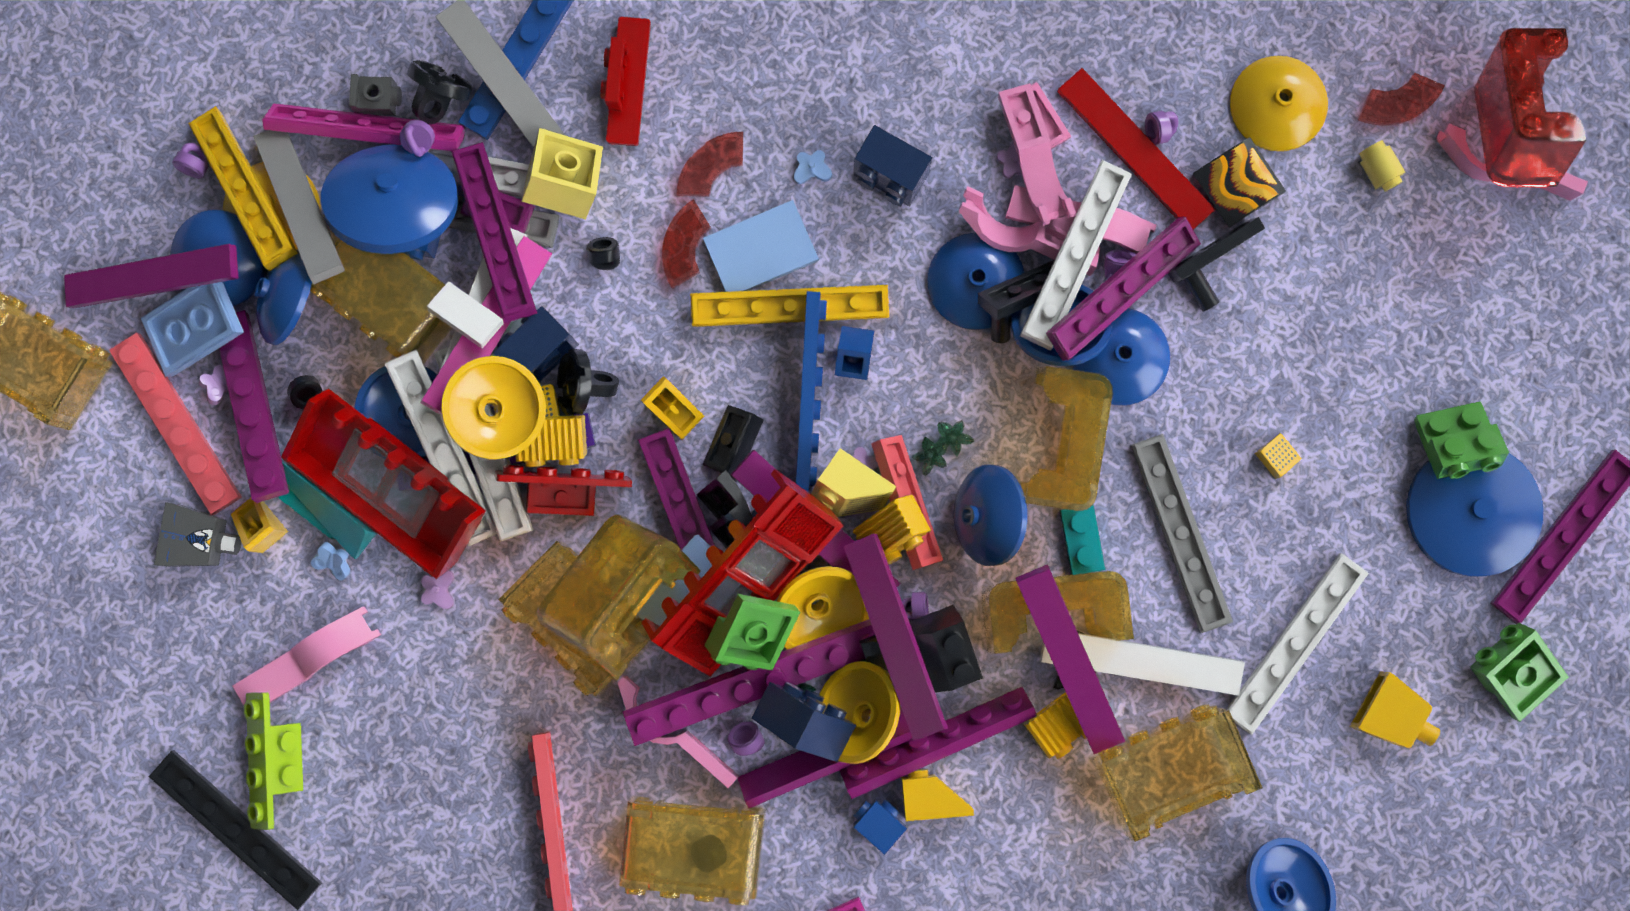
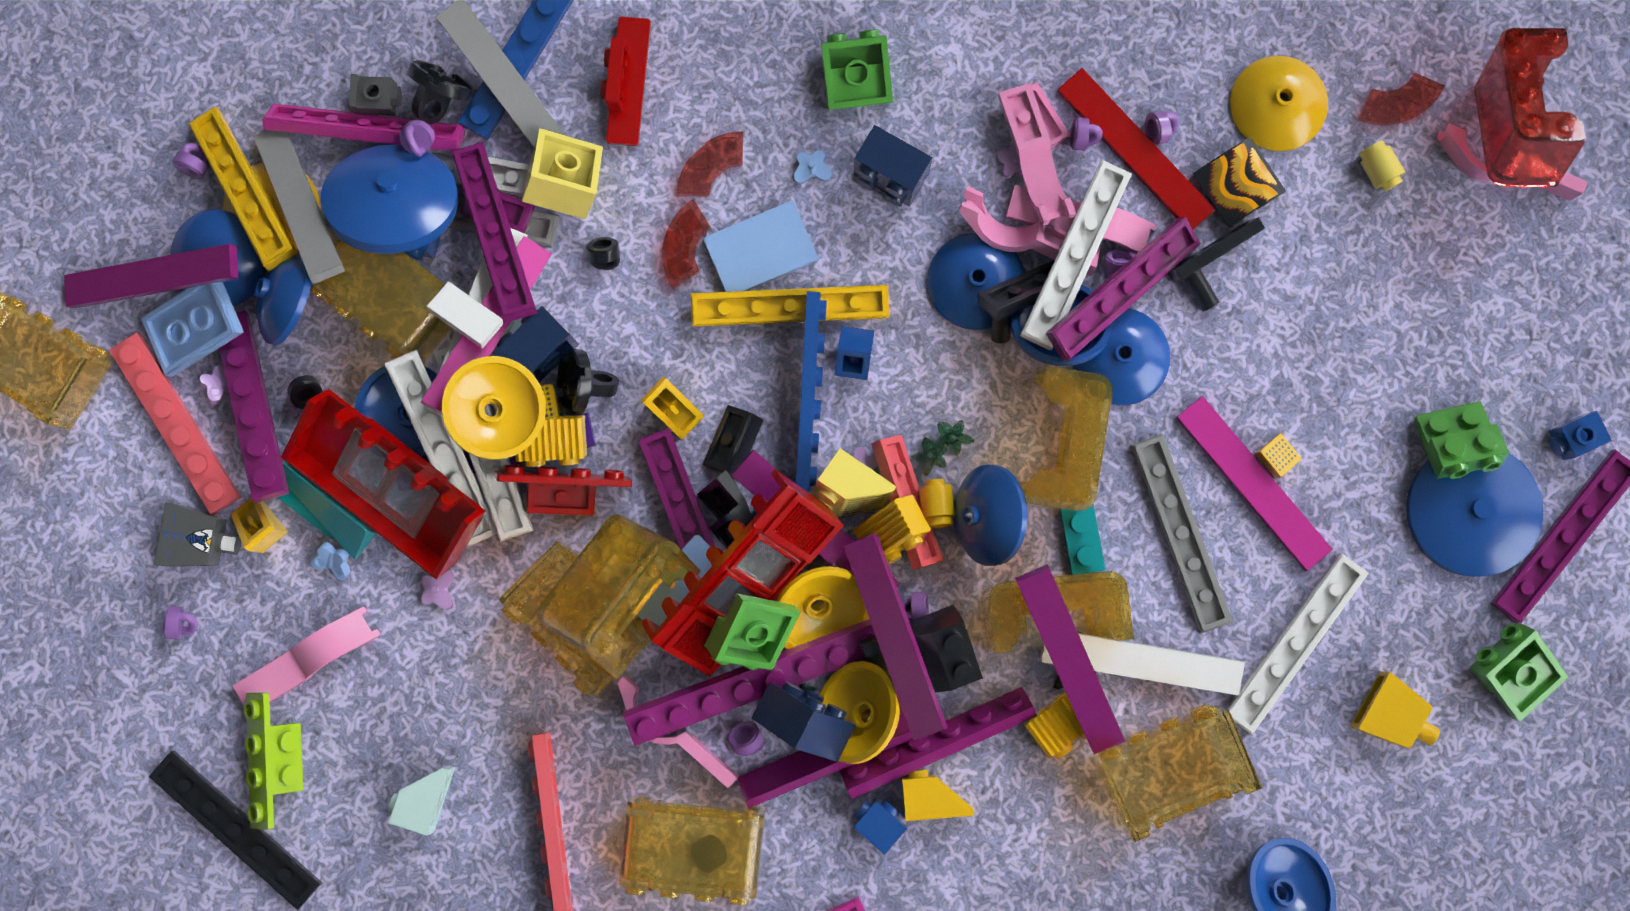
(174, 620): none -> medium lavender tile
(421, 802): none -> light aqua slope
(856, 70): none -> bright green plate
(937, 503): none -> yellow brick
(1080, 134): none -> medium lavender tile
(1254, 483): none -> dark pink tile
(1579, 436): none -> blue brick

